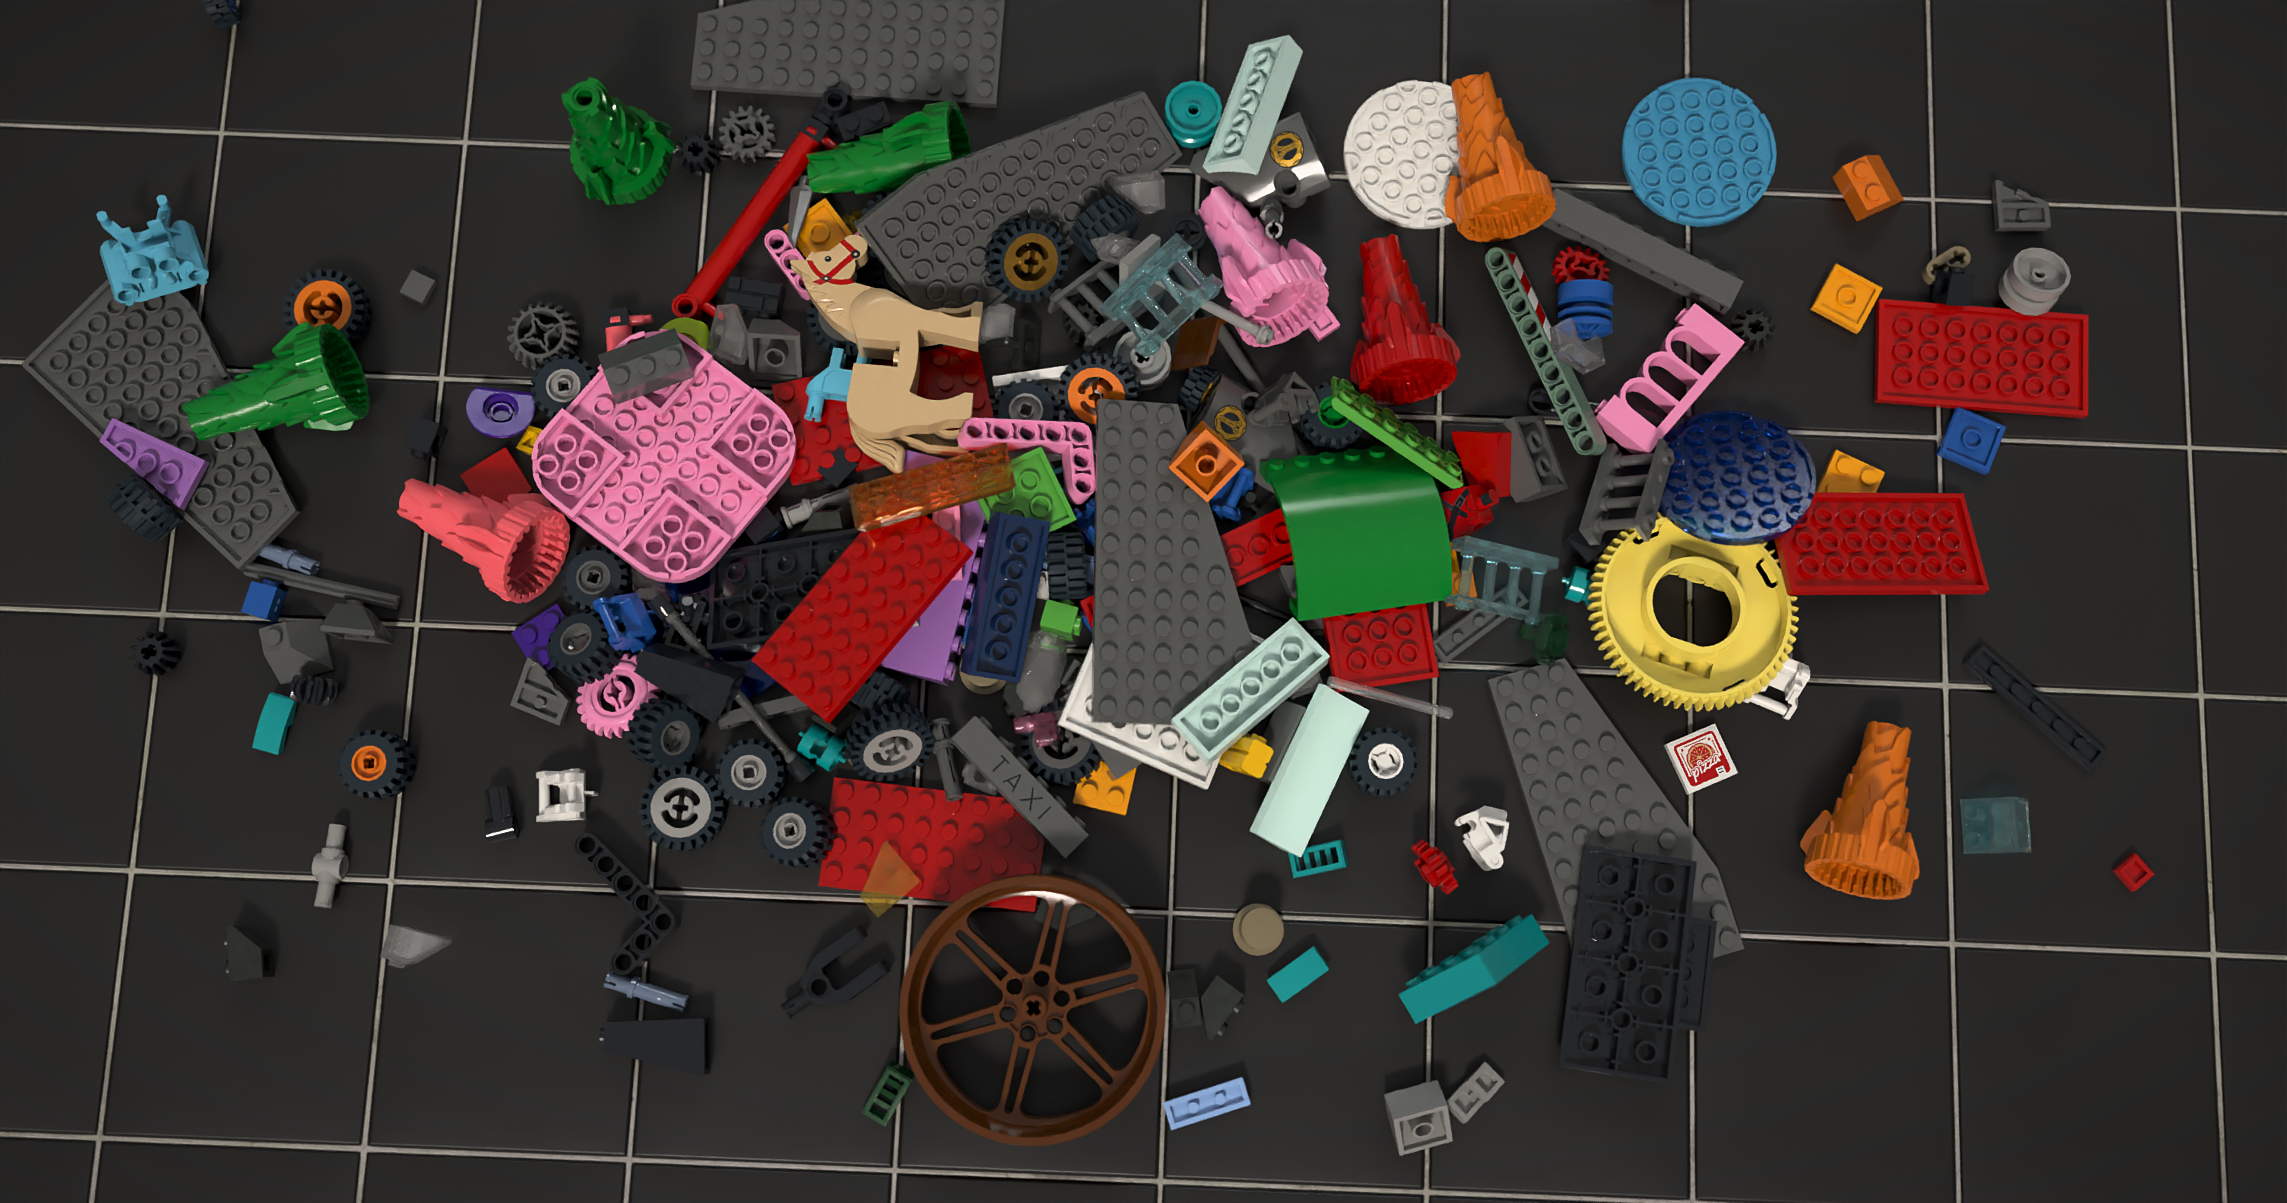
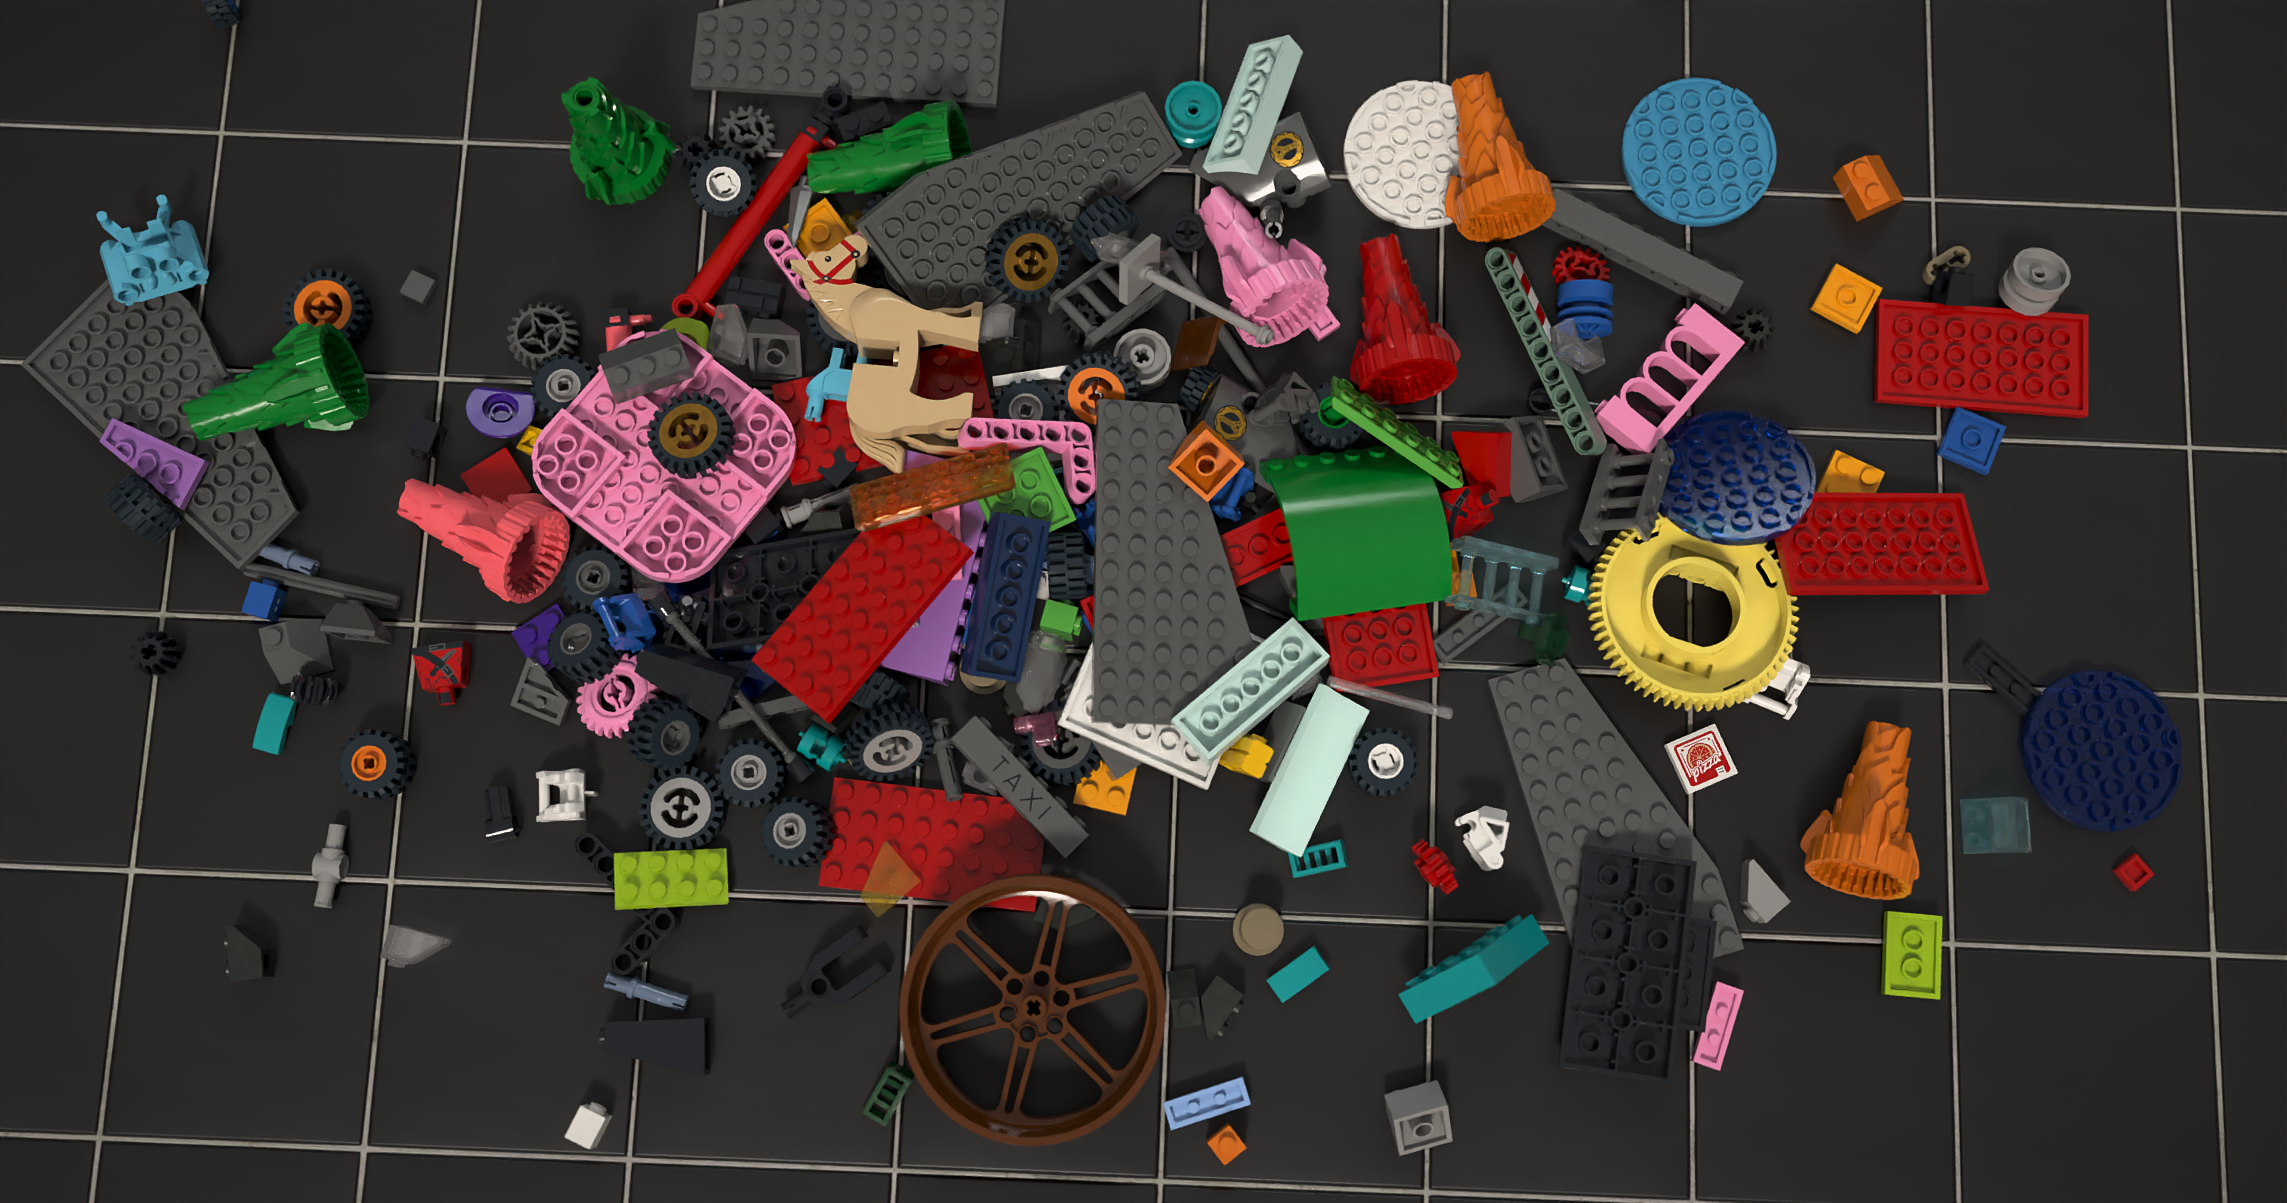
(443, 668): none -> torso
(588, 1125): none -> white brick
(670, 878): none -> lime plate
(706, 421): none -> wheel
(722, 182): none -> black wheel
(1141, 190): clear slope -> none
(1144, 278): clear light blue fence -> none
(1226, 1144): none -> orange brick
(1474, 1092): light grey slope -> none
(1719, 1024): none -> bright pink plate
(1759, 893): none -> light grey slope
(1911, 955): none -> lime plate
(2018, 210): dark grey wing -> none
(2102, 751): none -> clear blue tile

